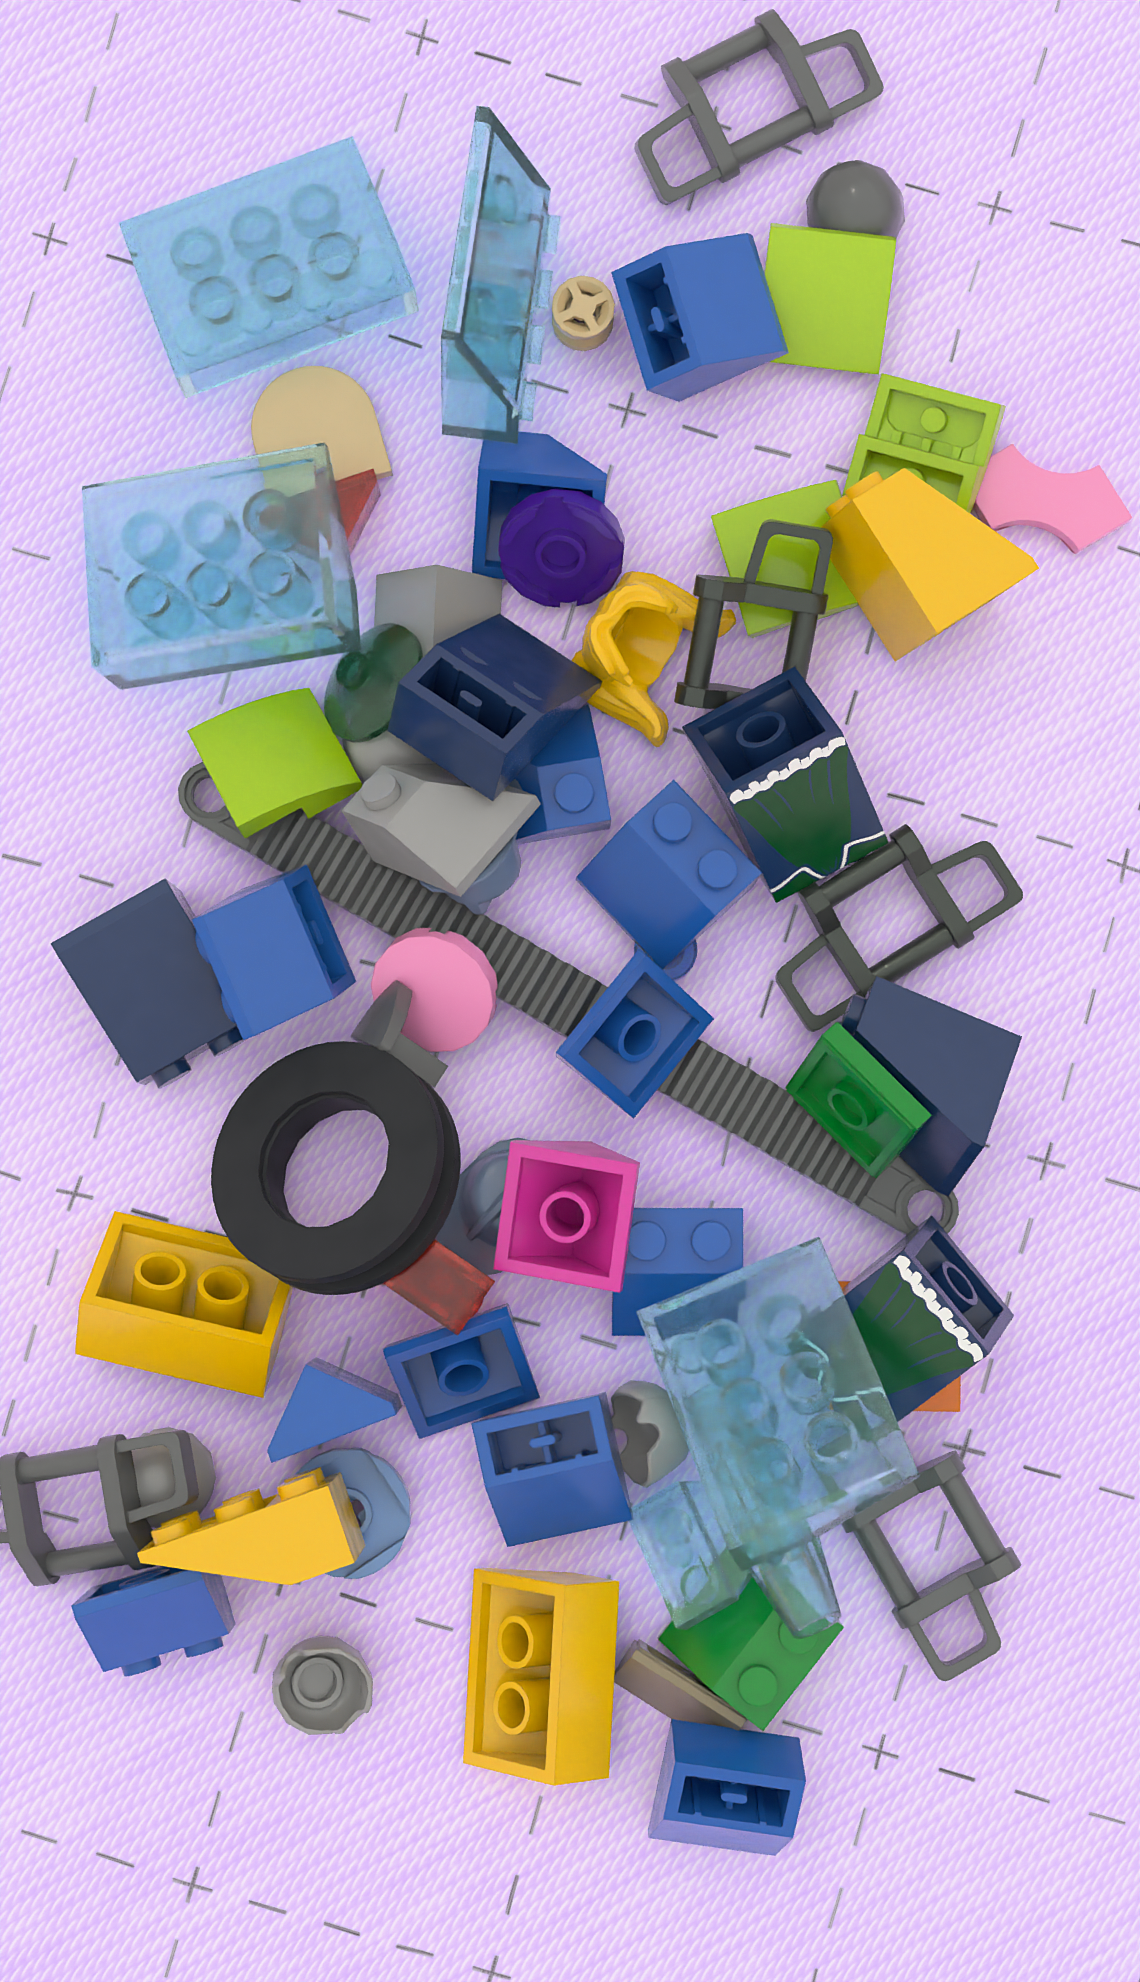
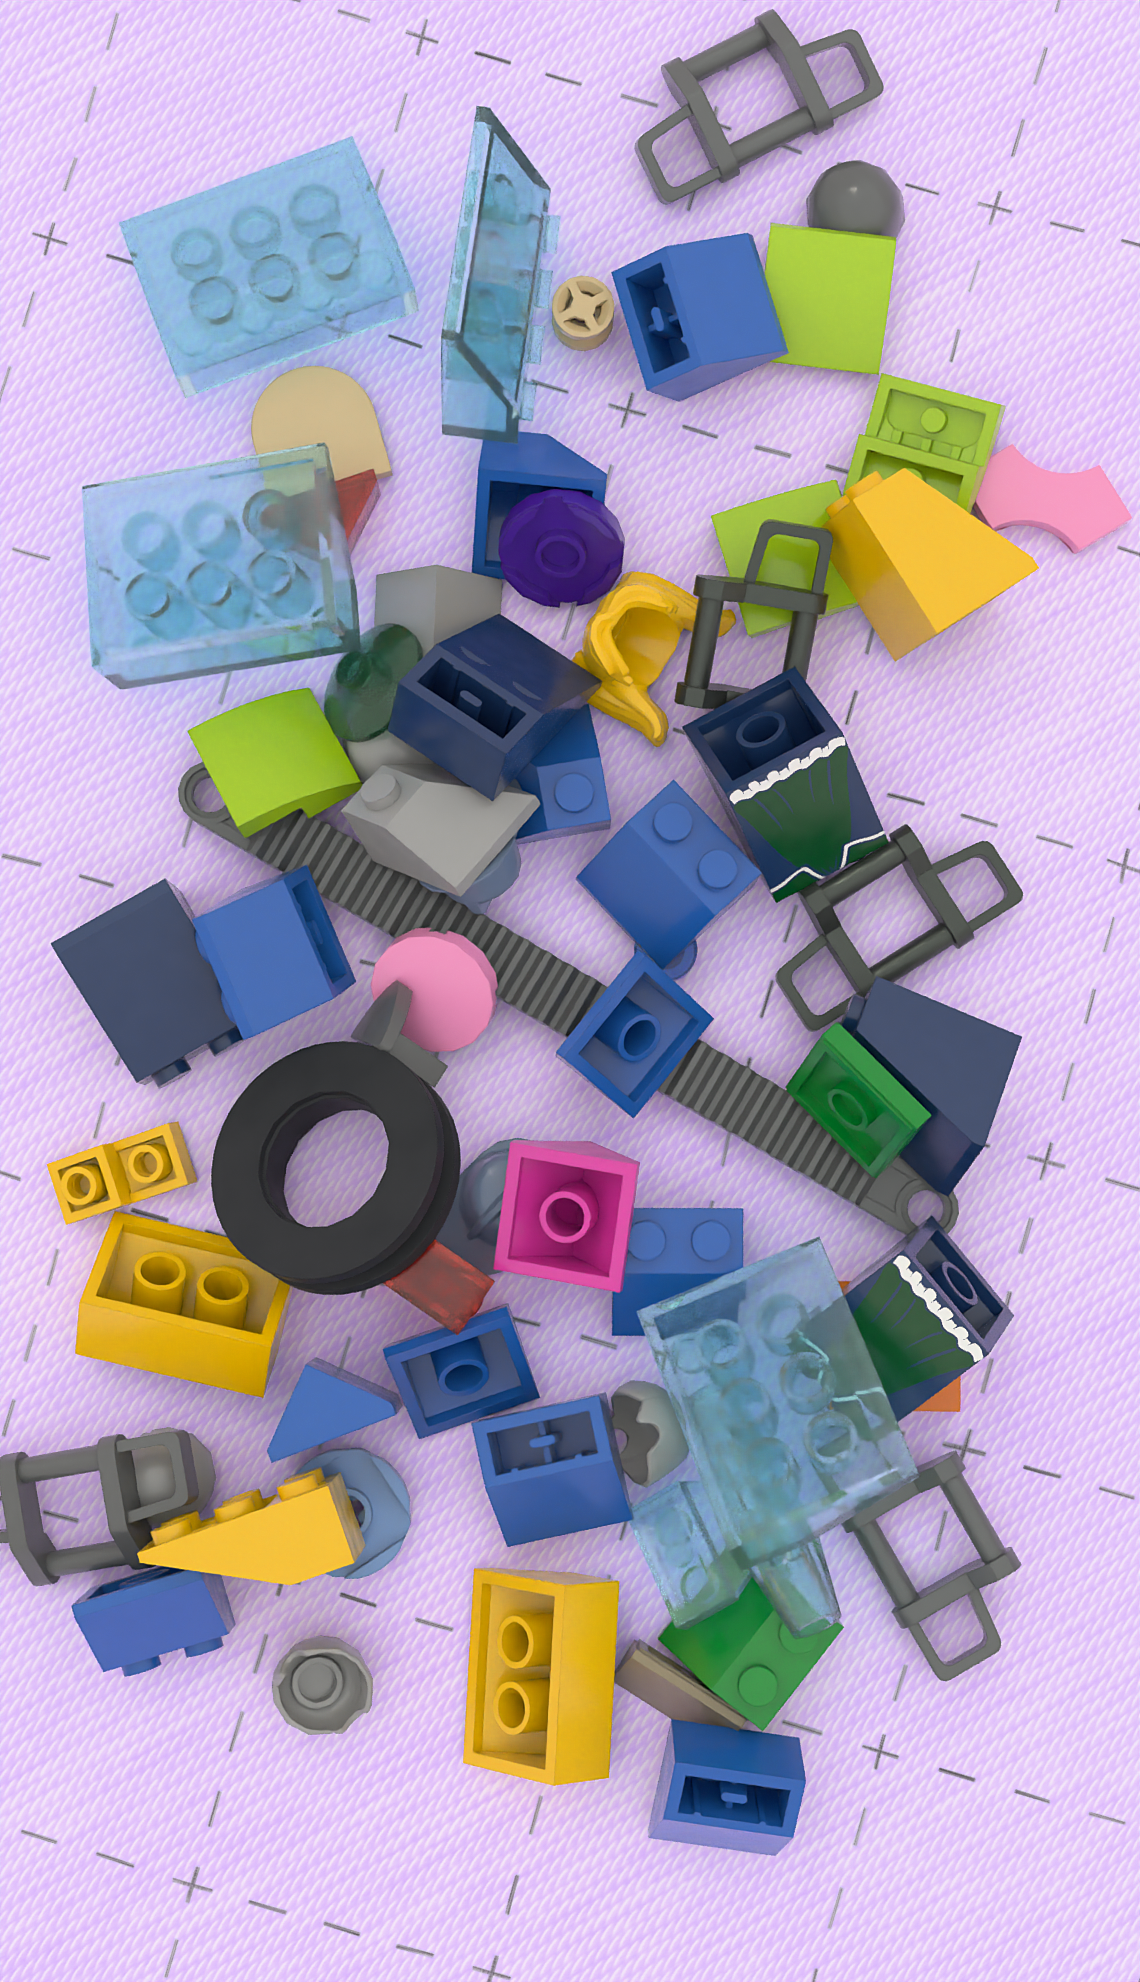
(122, 1172): none -> yellow slope

